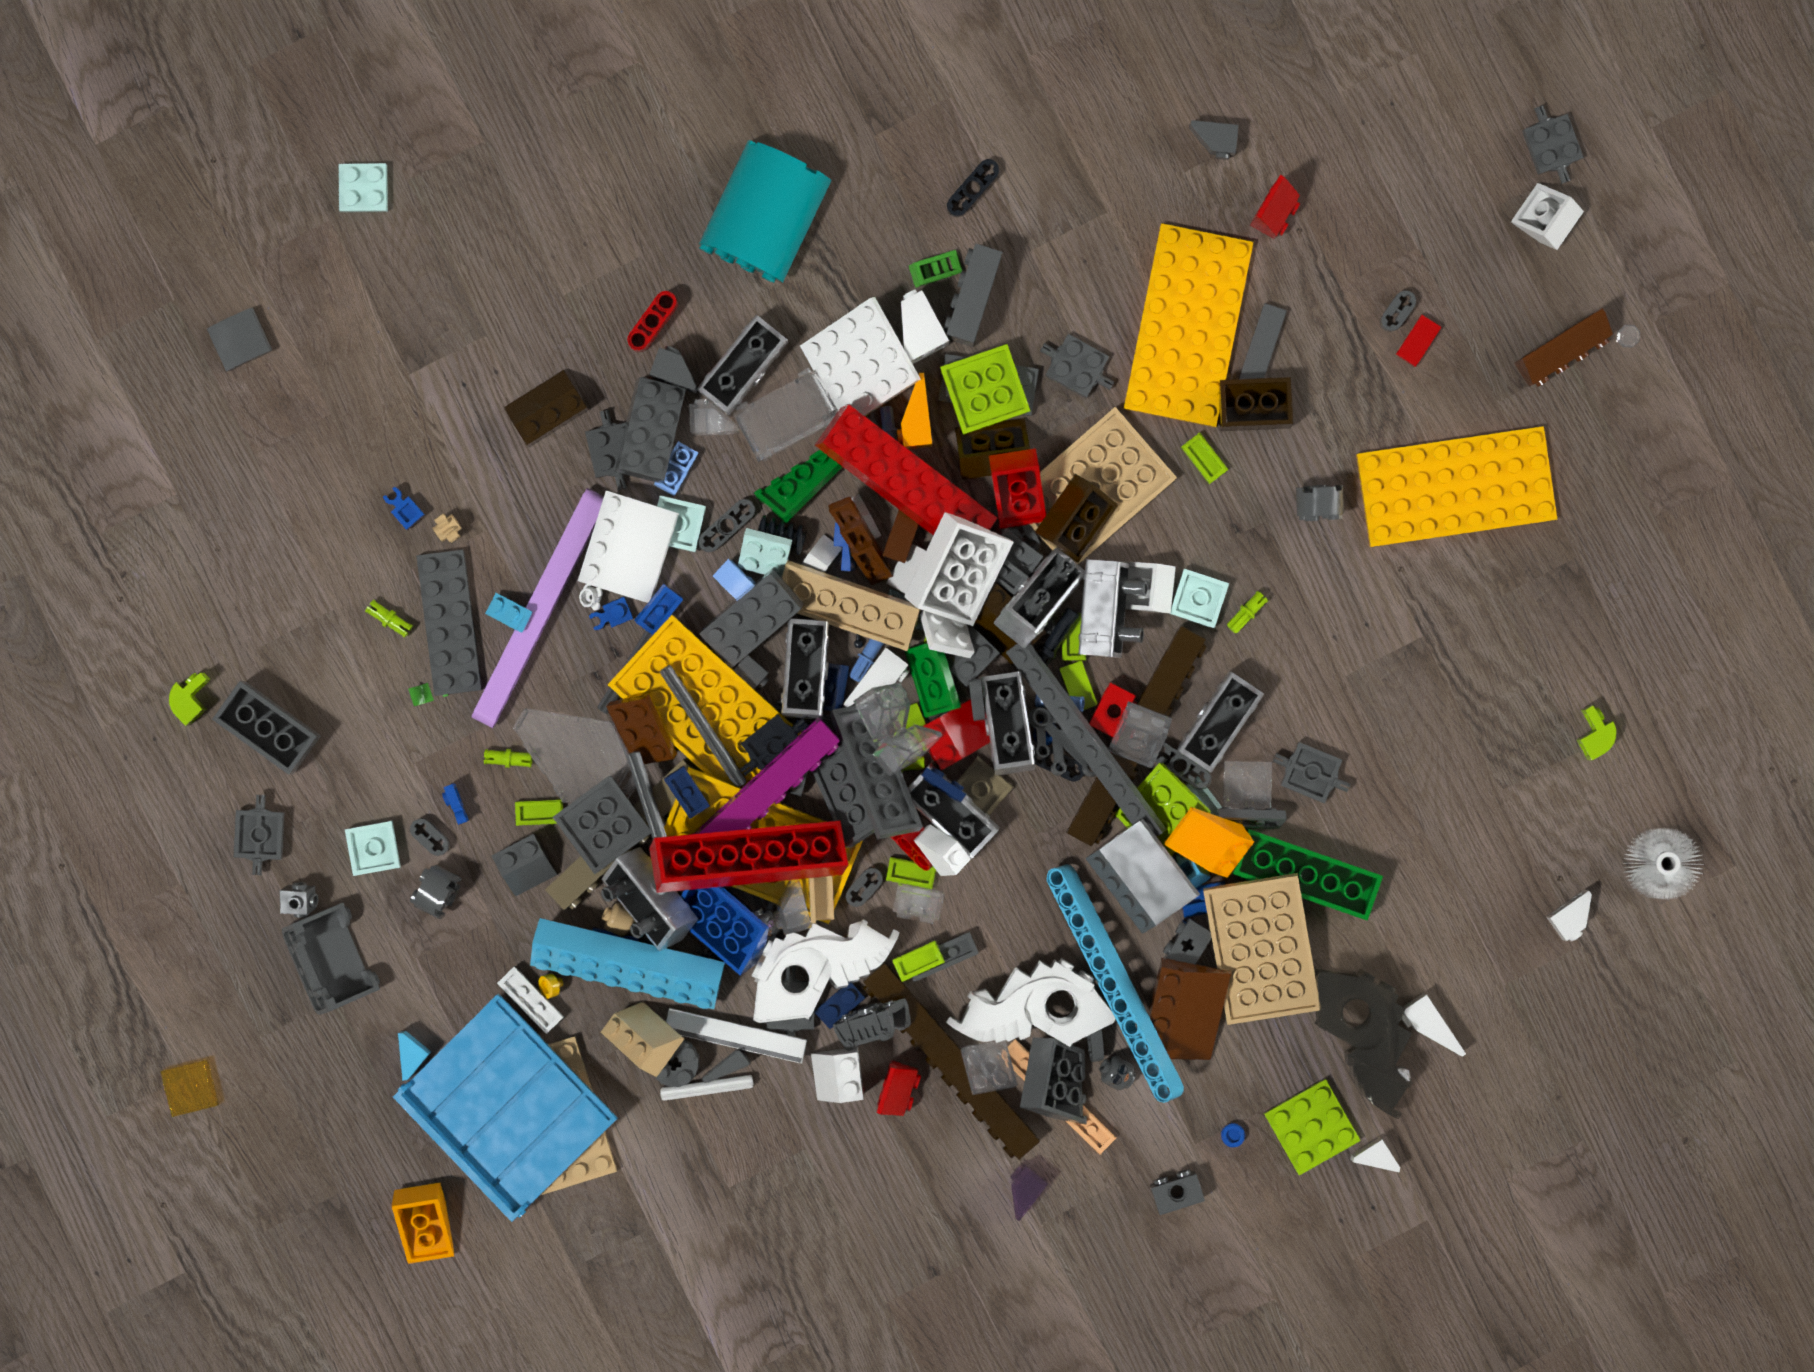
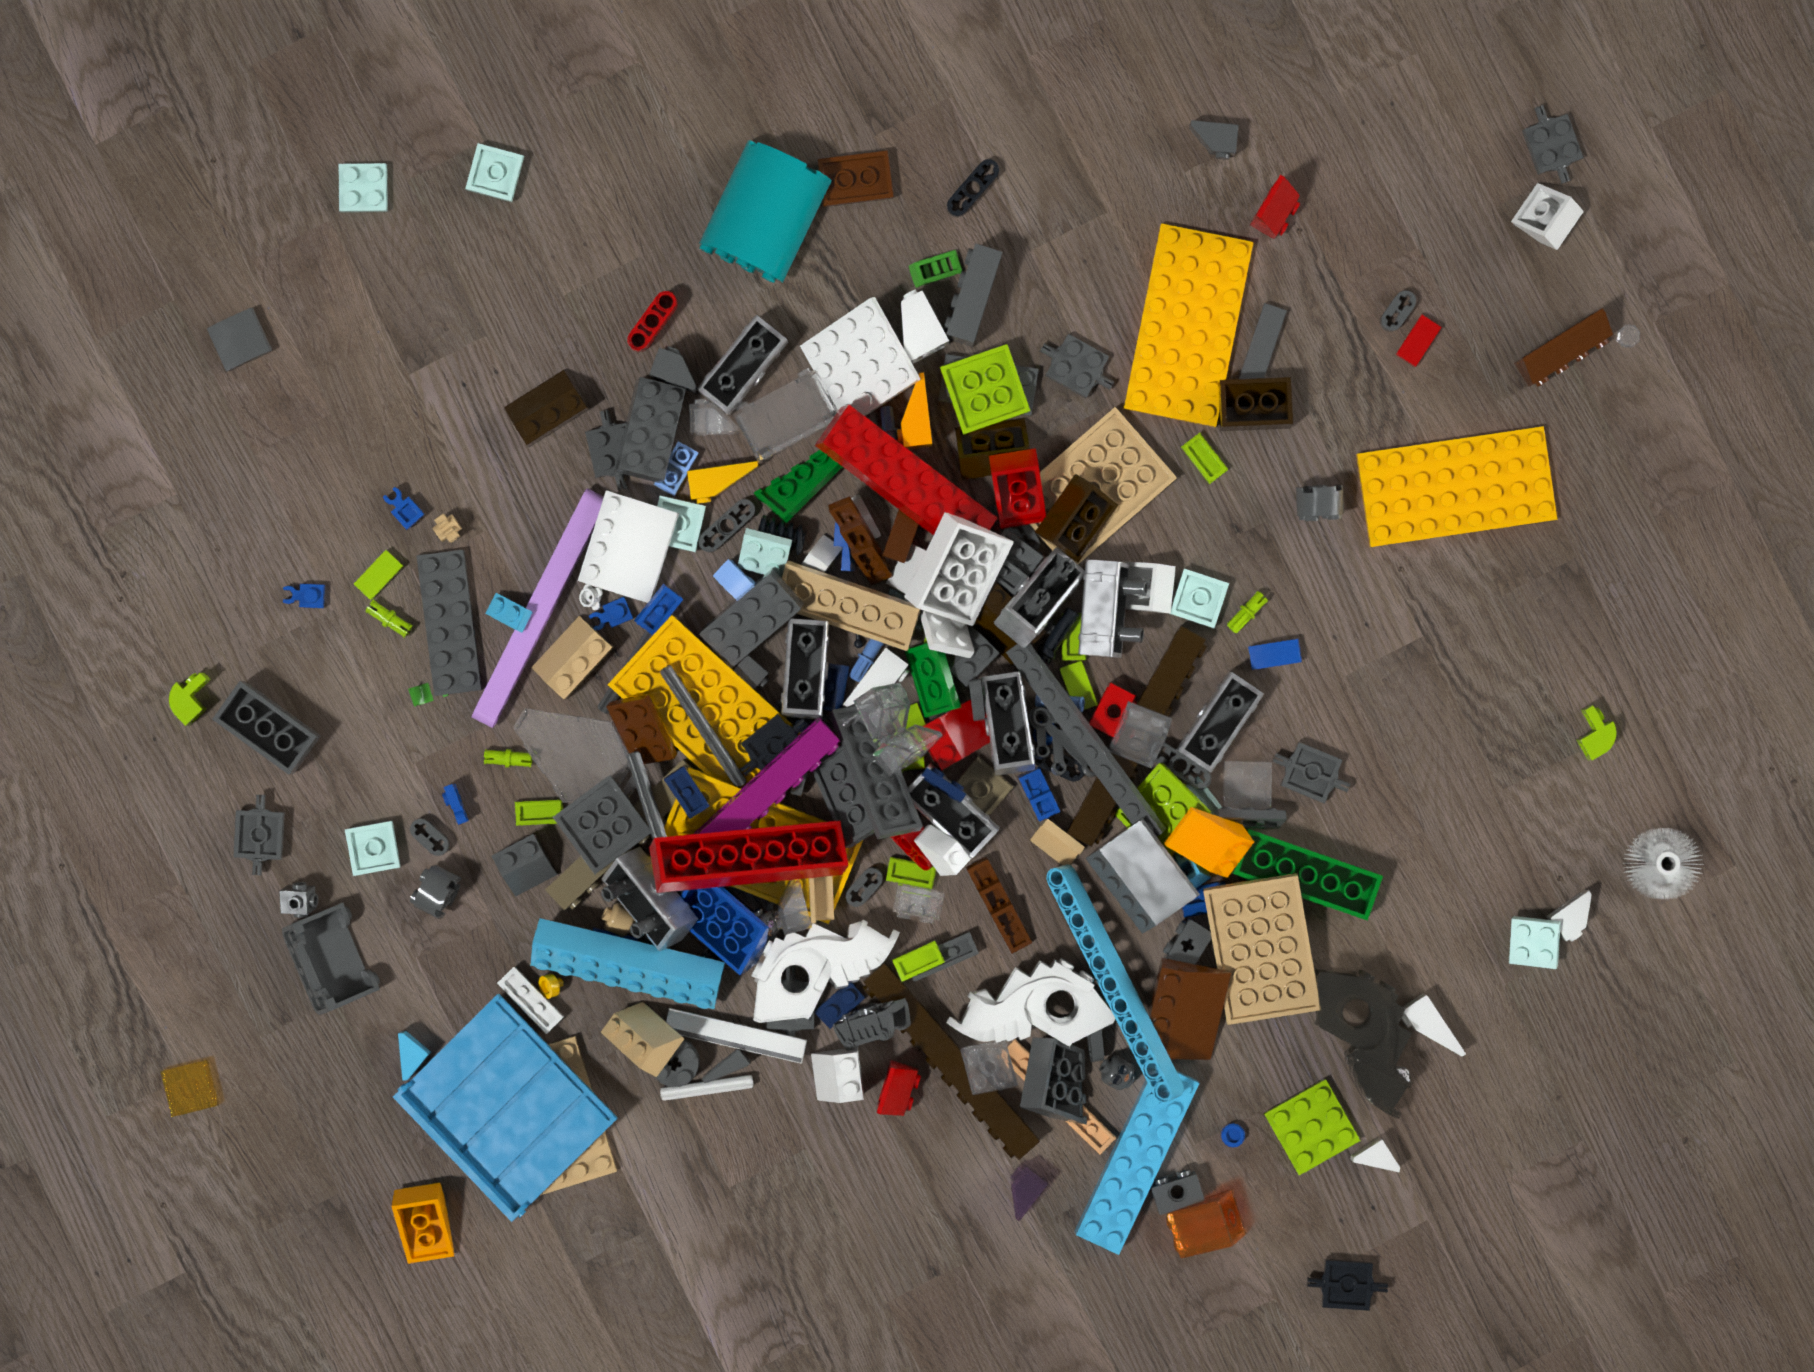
(309, 595): none -> blue plate
(378, 575): none -> lime tile
(494, 172): none -> light aqua plate
(572, 658): none -> tan slope
(713, 481): none -> yellow slope
(857, 178): none -> reddish brown plate
(999, 905): none -> reddish brown slope
(1039, 794): none -> blue slope
(1056, 843): none -> tan panel
(1133, 1166): none -> medium azure brick
(1206, 1225): none -> clear orange slope
(1275, 654): none -> blue slope
(1347, 1284): none -> black plate
(1534, 942): none -> light aqua plate

